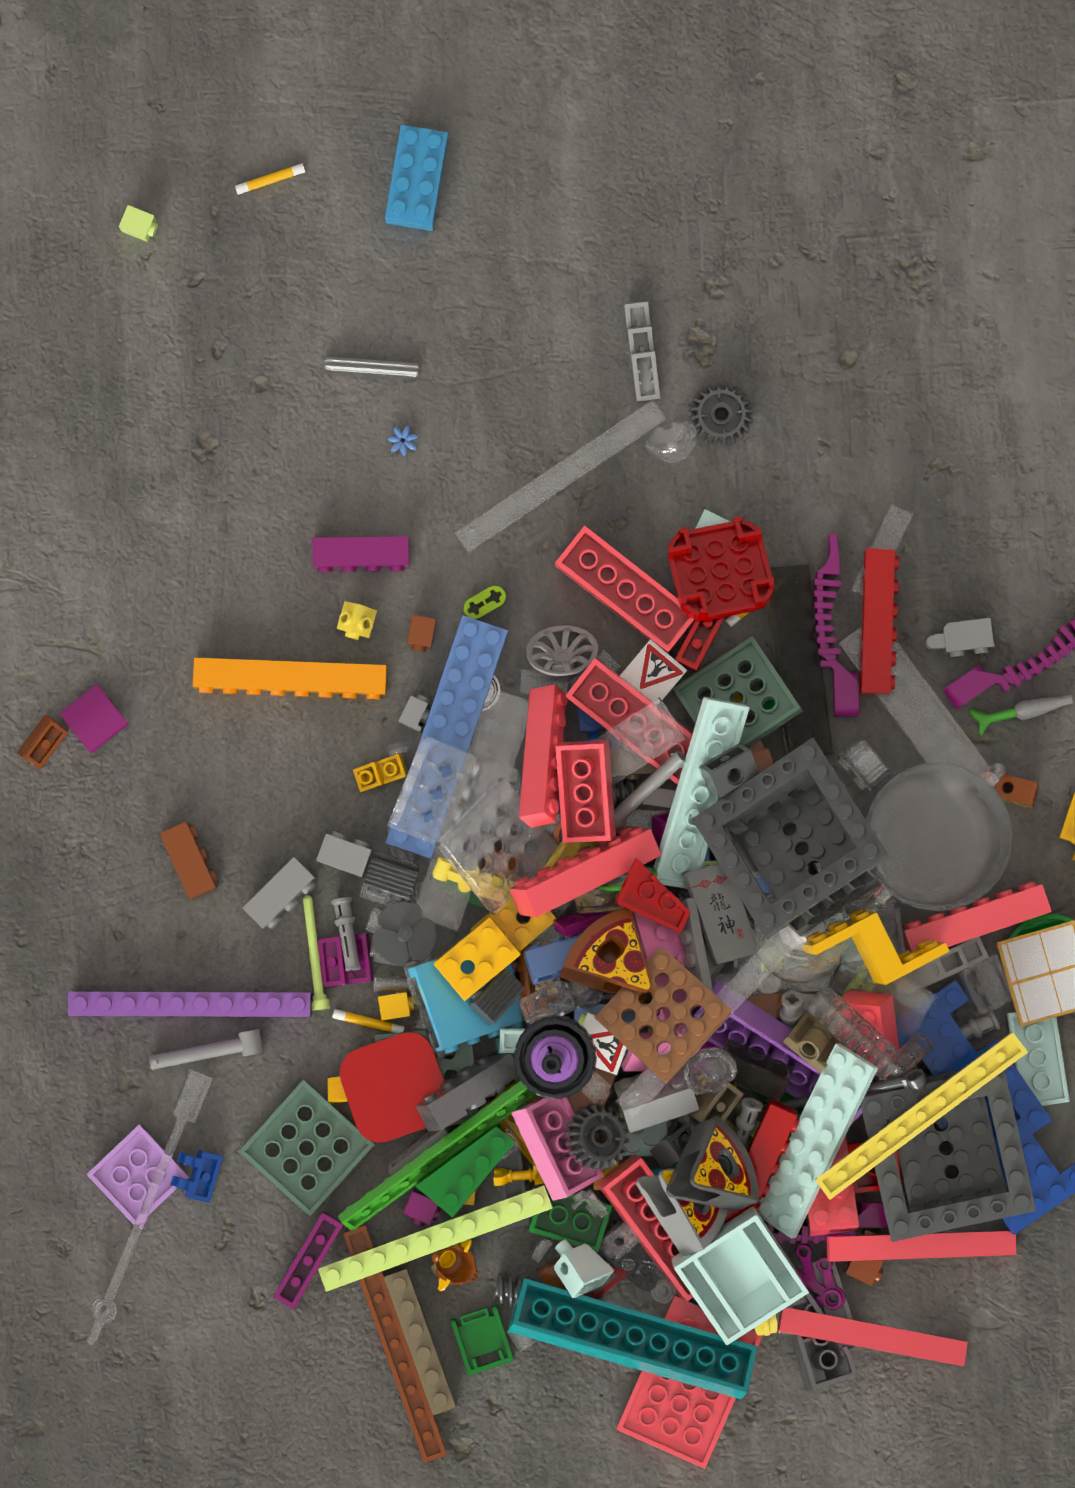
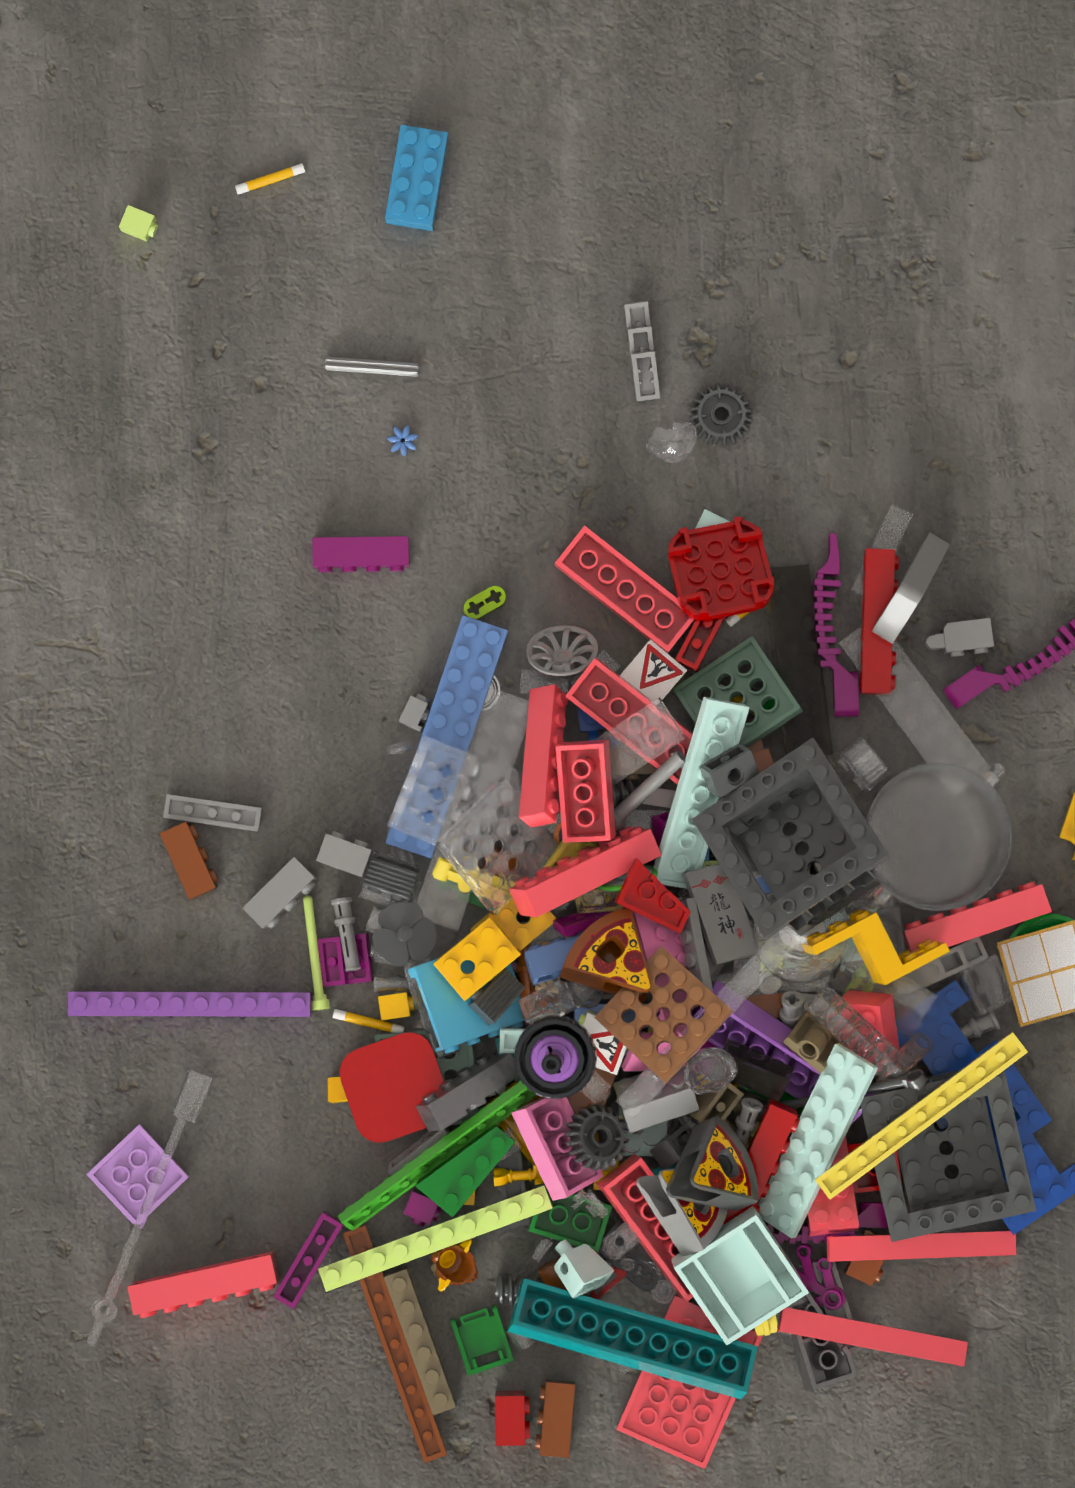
(42, 742): dark orange slope -> none
(94, 718): magenta slope -> none
(203, 1176): blue plate -> none
(203, 1283): none -> coral brick
(212, 812): none -> light grey plate
(247, 1043): light grey piece -> none
(271, 1132): sand green piece -> none
(290, 677): light orange brick -> none
(356, 620): light yellow brick -> none
(380, 772): yellow slope -> none
(421, 633): dark orange brick -> none
(510, 1418): none -> red brick
(556, 1418): none -> dark orange brick
(560, 476): clear plate -> none
(911, 588): none -> light grey beam
(1022, 710): light grey piece -> none
(1023, 793): dark orange torso -> none
(1043, 1063): light aqua tile -> none

